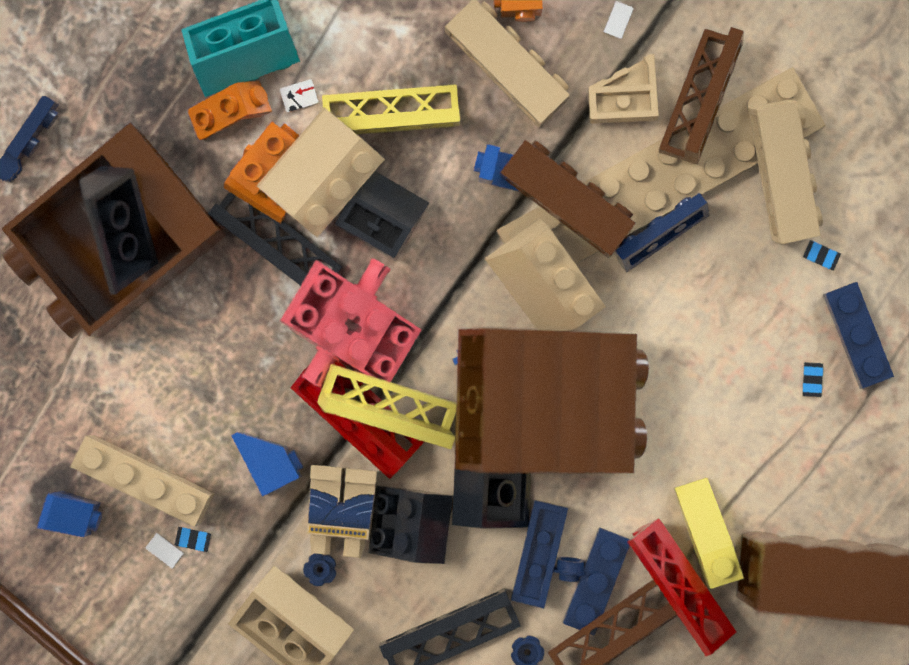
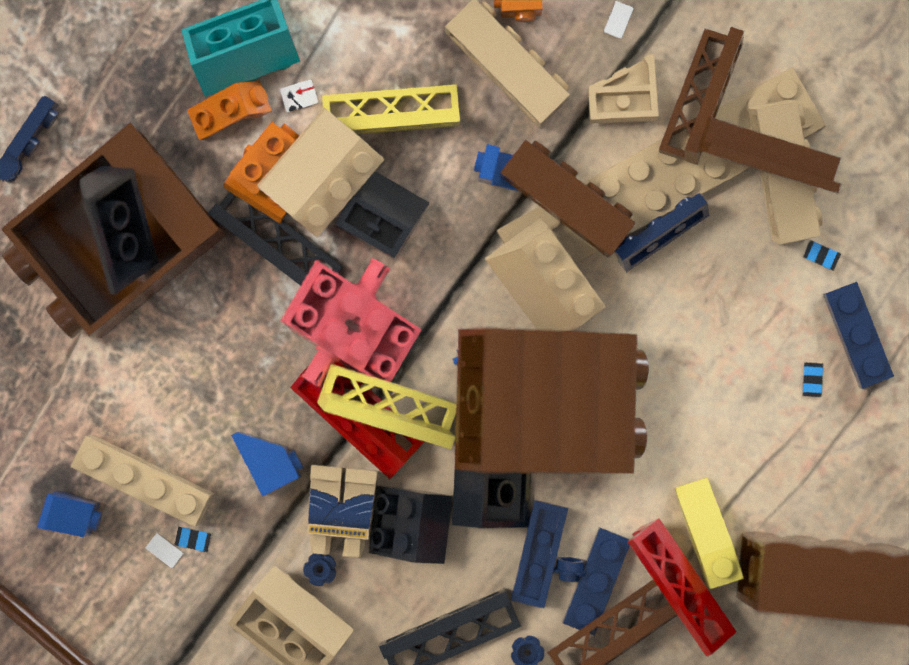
(770, 154): none -> reddish brown fence

